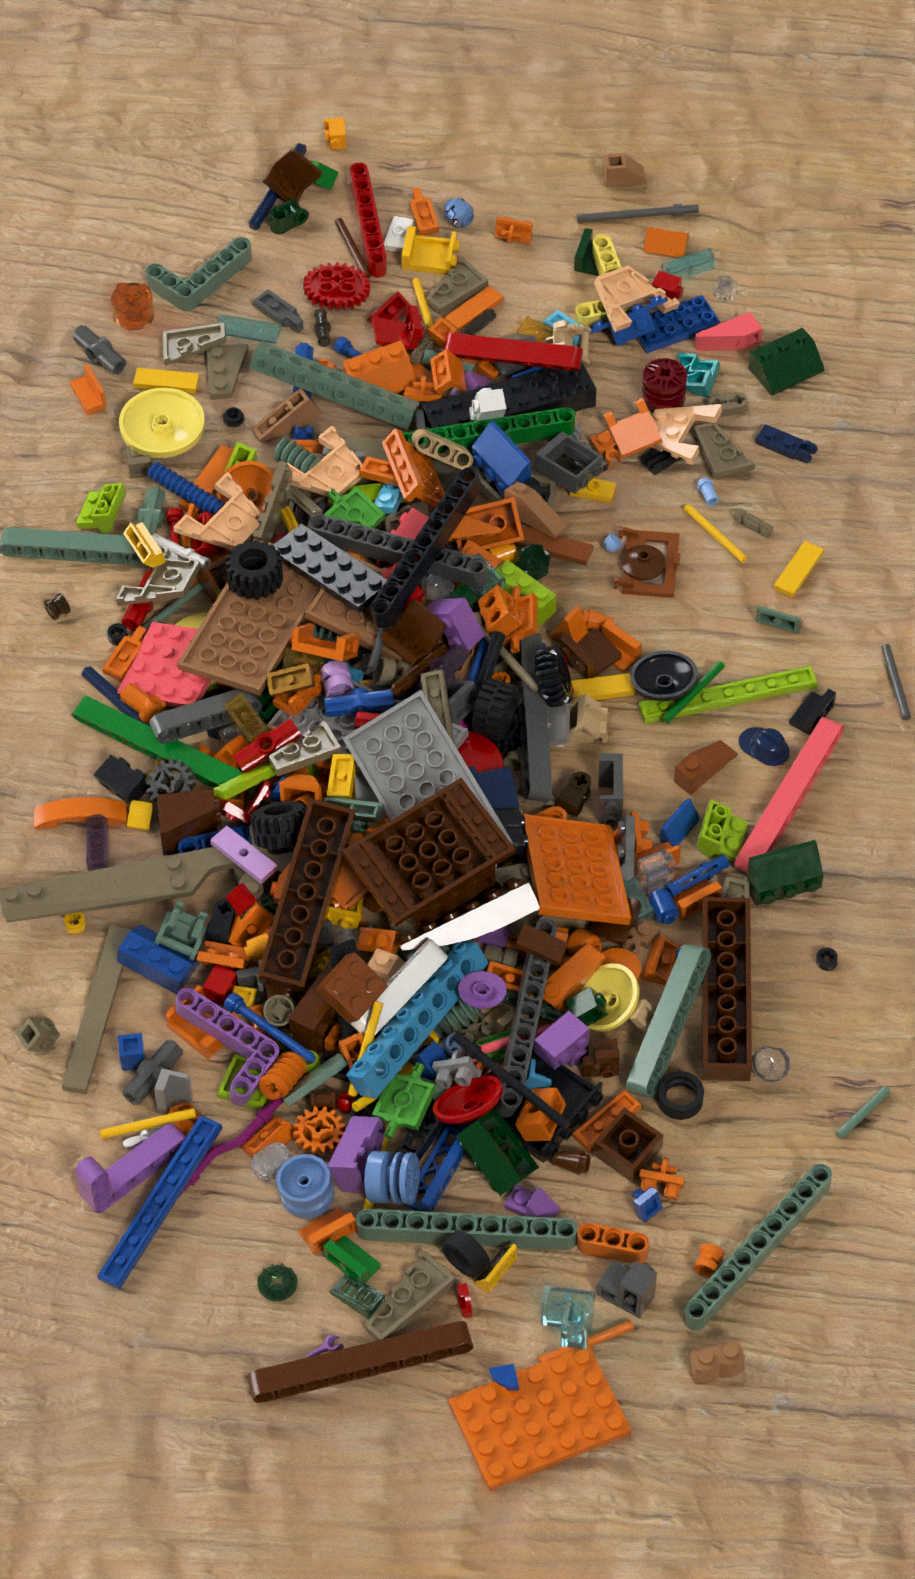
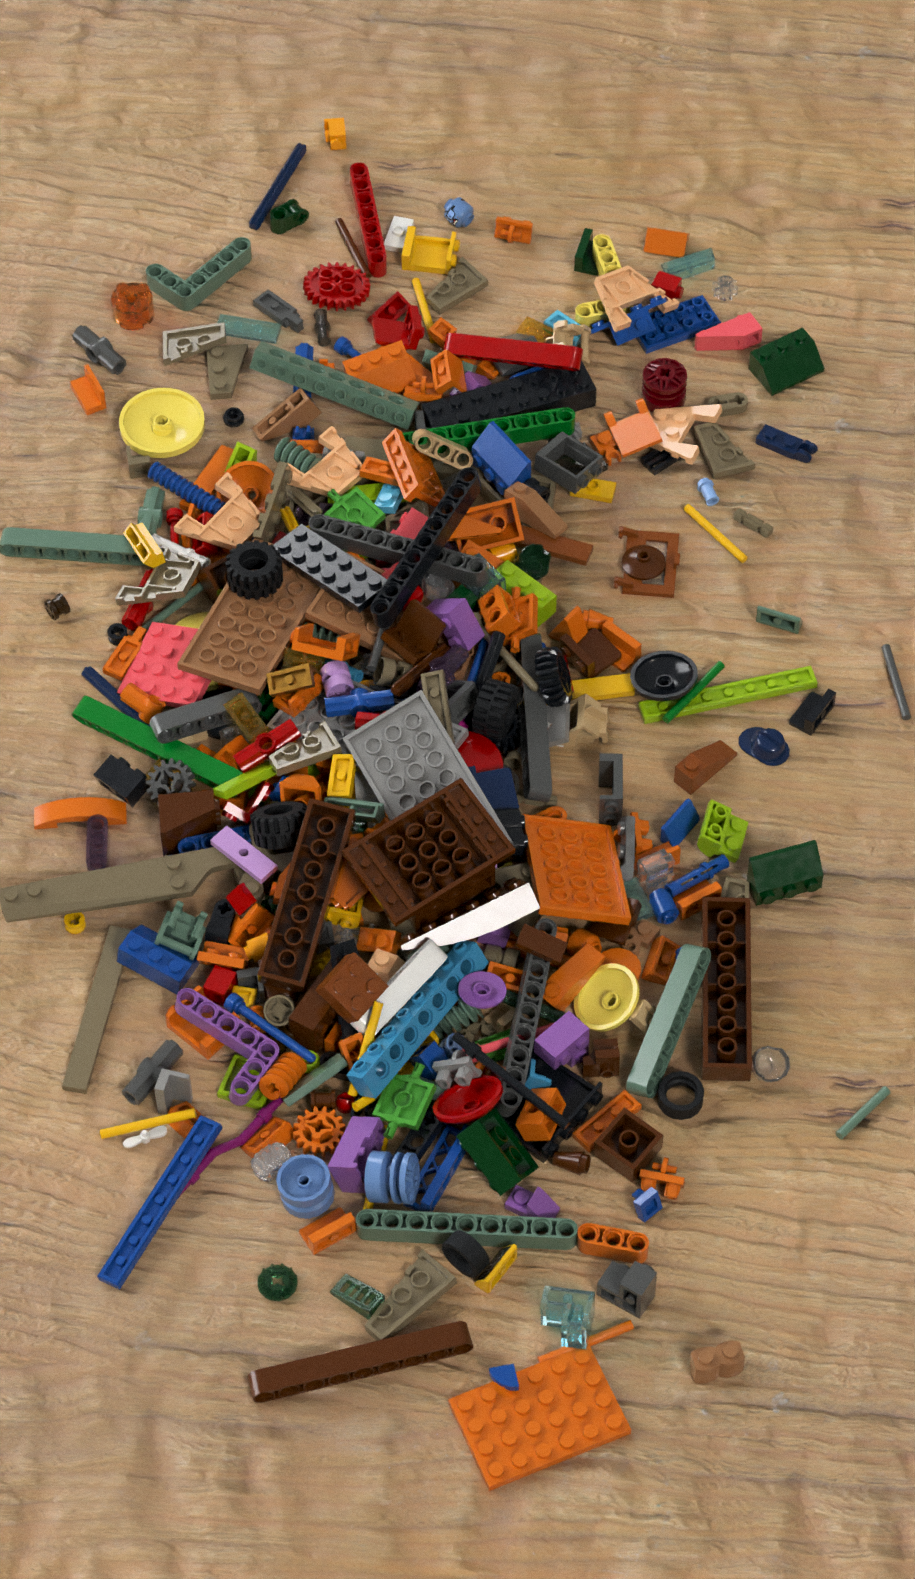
(38, 1034): dark tan brick -> none
(102, 508): lime brick -> none
(105, 1187): medium lavender beam -> none
(131, 1051): blue panel -> none
(140, 815): yellow slope -> none
(156, 378): yellow tile -> none
(291, 175): reddish brown bracket -> none
(327, 1346): medium lavender hand -> none
(328, 175): green panel -> none
(351, 1259): green panel -> none
(417, 355): dark tan axle -> none
(423, 213): orange hinge -> none
(464, 1300): red tile -> none
(471, 309): orange tile -> none
(480, 322): clear smoke axle -> none
(488, 405): white brick -> none
(575, 793): dark brown piece -> none
(588, 1006): dark green brick -> none
(612, 543): light blue hinge -> none
(622, 170): medium nougat slope -> none
(676, 210): dark grey bar -> none
(700, 373): teal slope -> none
(709, 1259): orange wheel -> none
(756, 1256): sand green beam -> none
(791, 791): coral beam -> none
(798, 569): yellow tile -> none
(827, 966): black bush -> none

